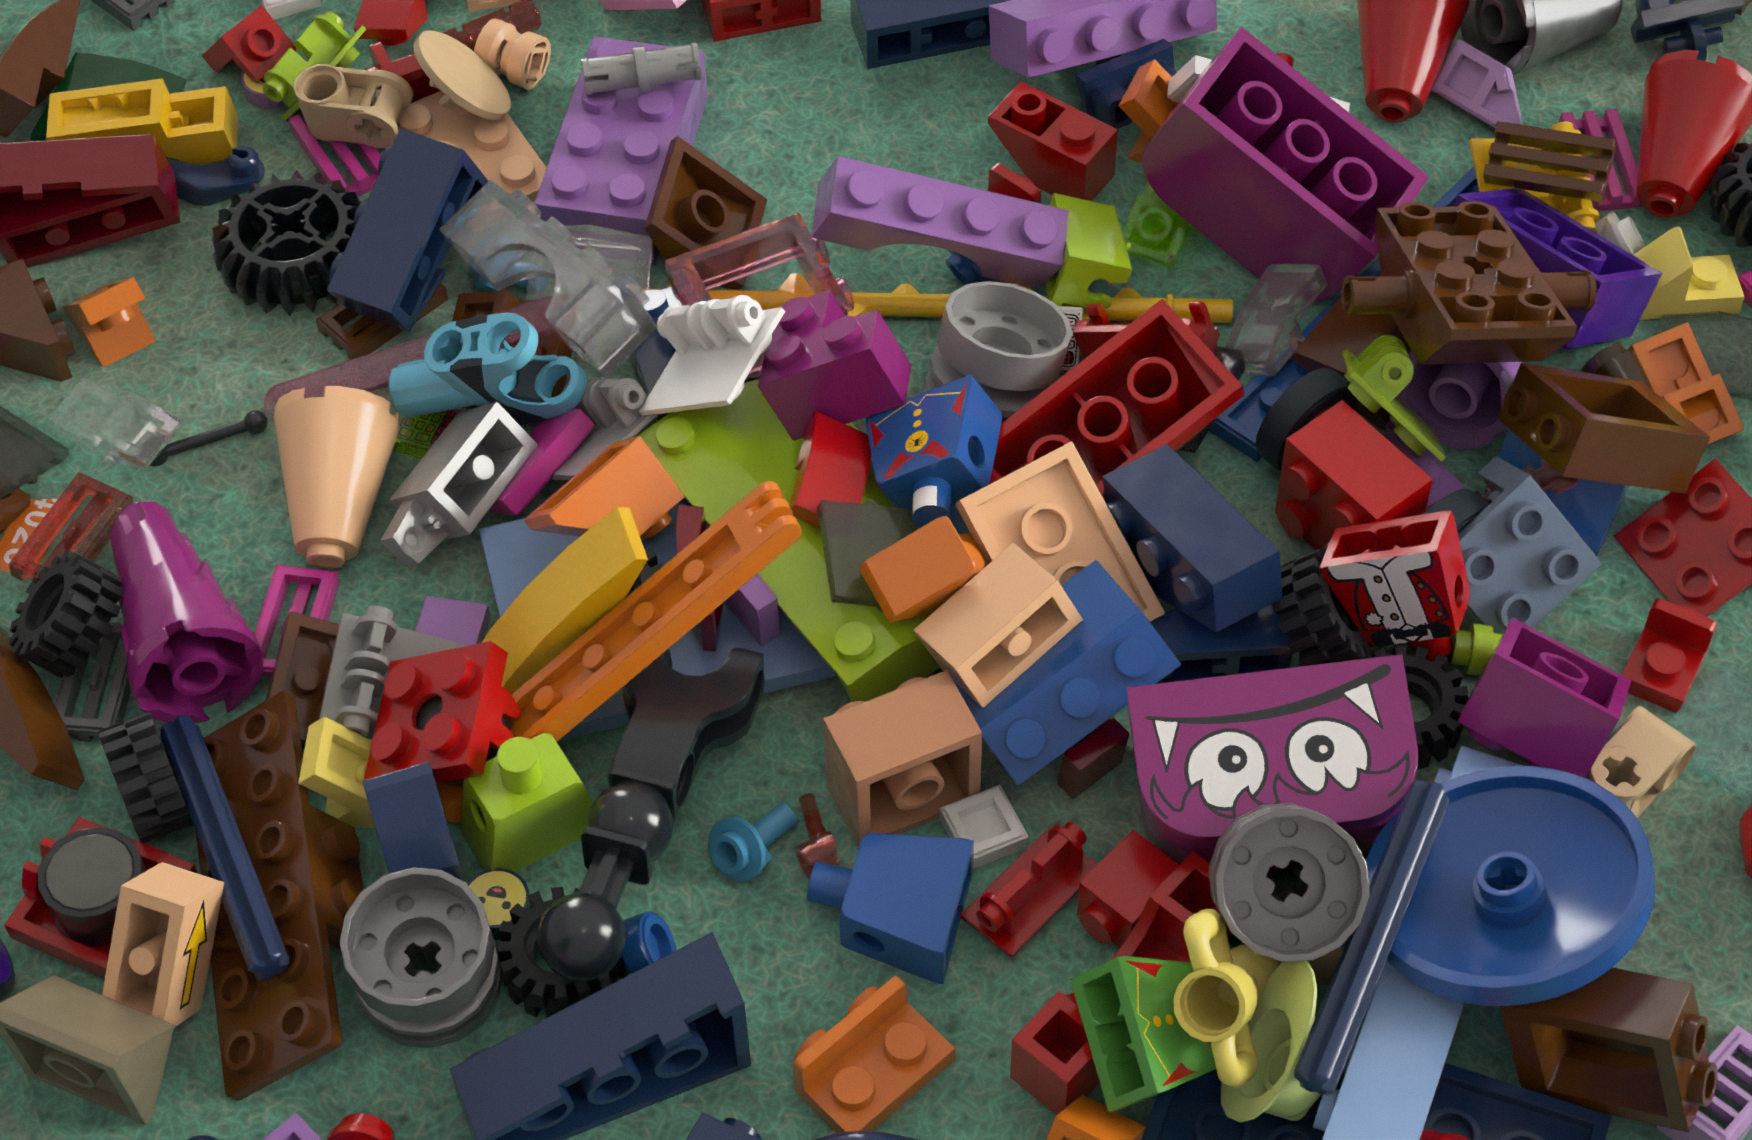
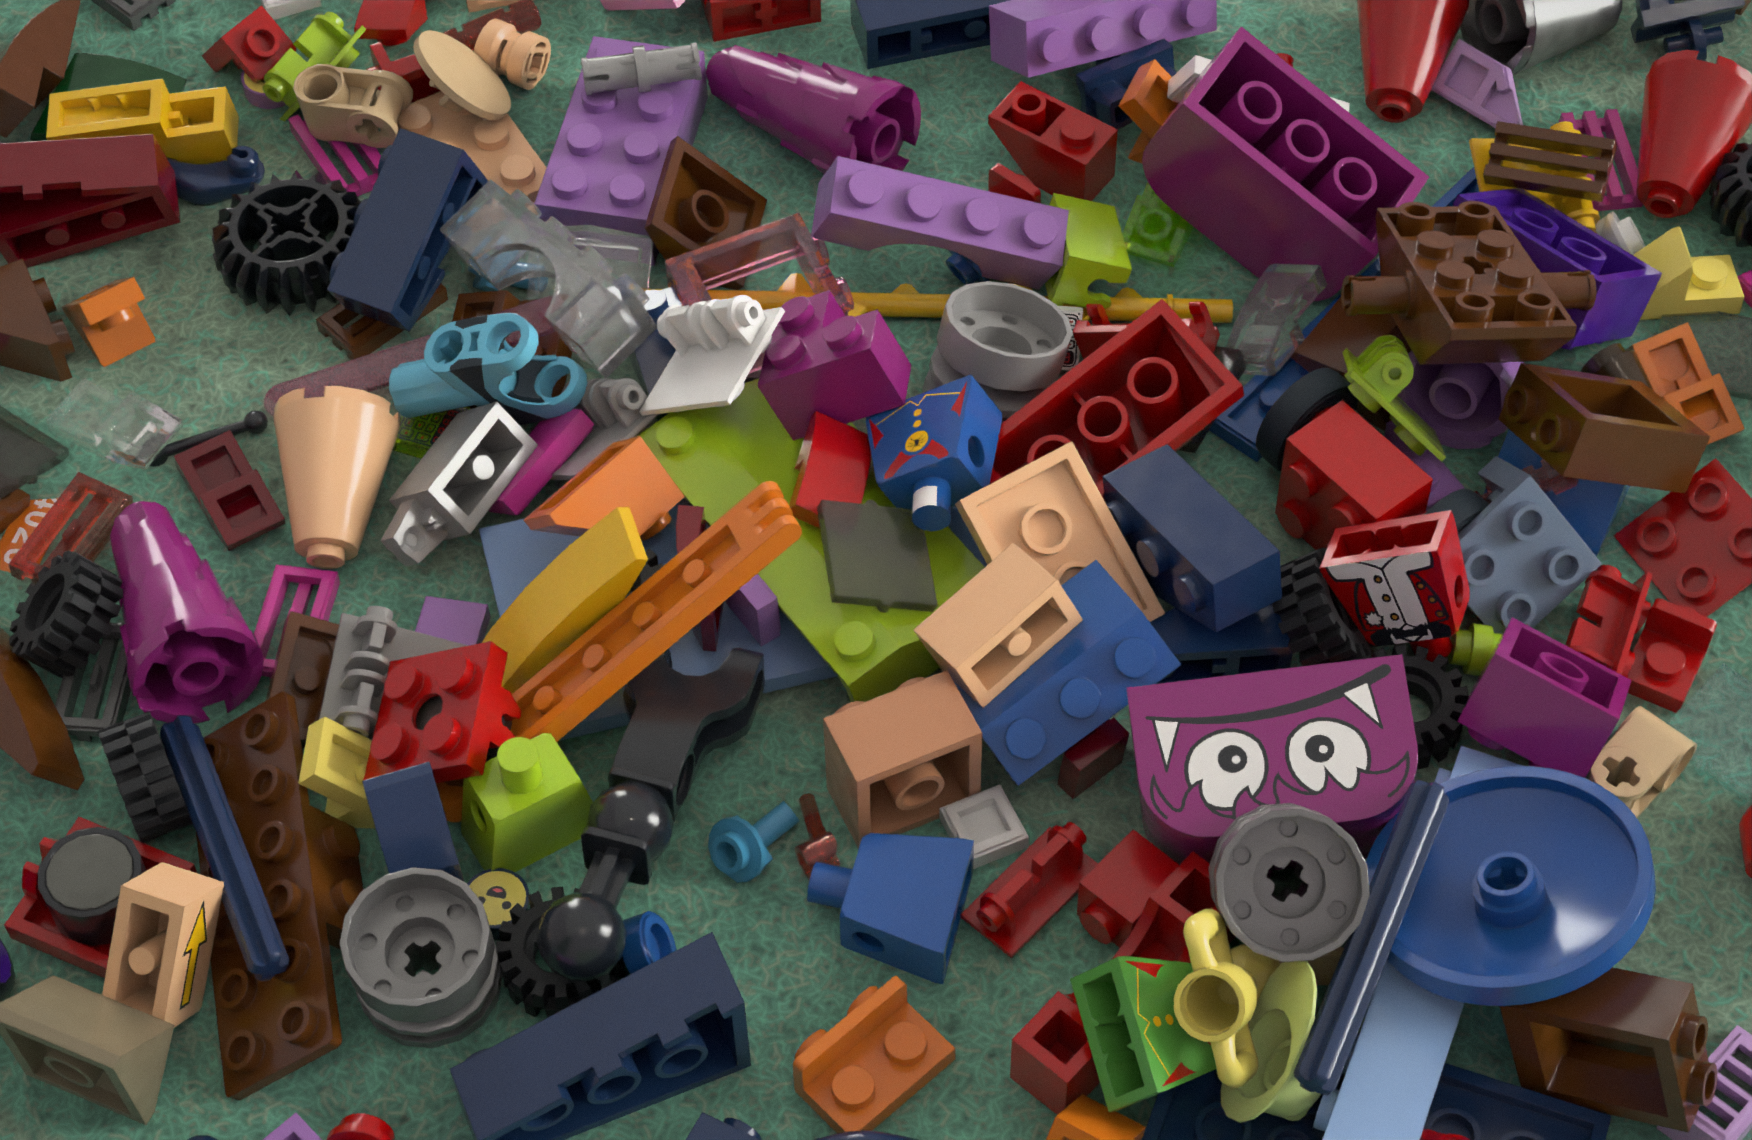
(229, 490): none -> dark red slope
(818, 108): none -> magenta cone
(922, 570): orange slope -> none
(1619, 614): none -> red hinge

